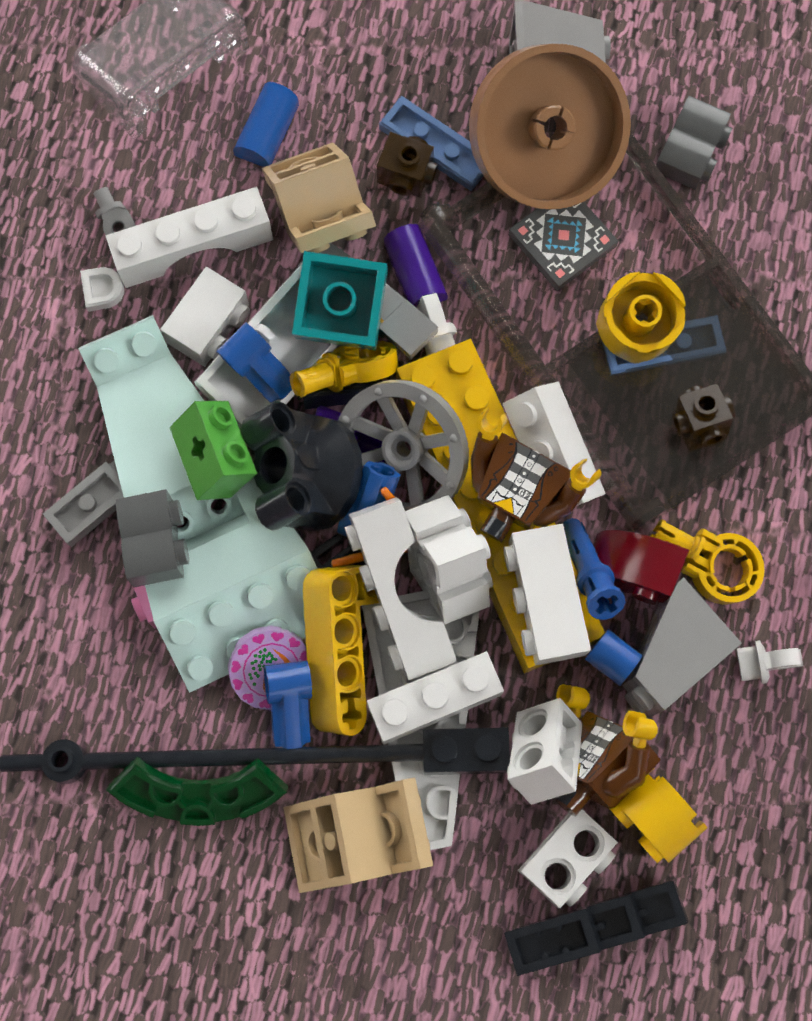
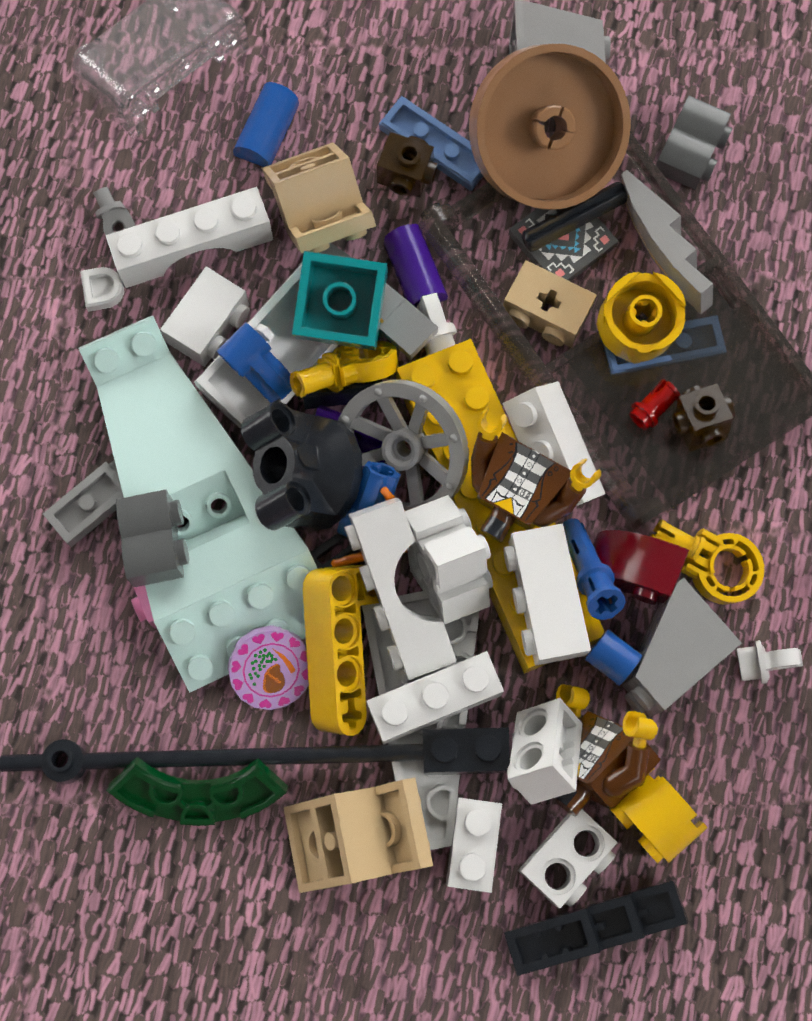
(212, 450): bright green brick -> none
(287, 692): blue piece -> none
(474, 845): none -> white brick
(534, 289): none -> tan brick
(574, 217): none -> black axle
(654, 405): none -> red pin
(661, 234): none -> light grey slope

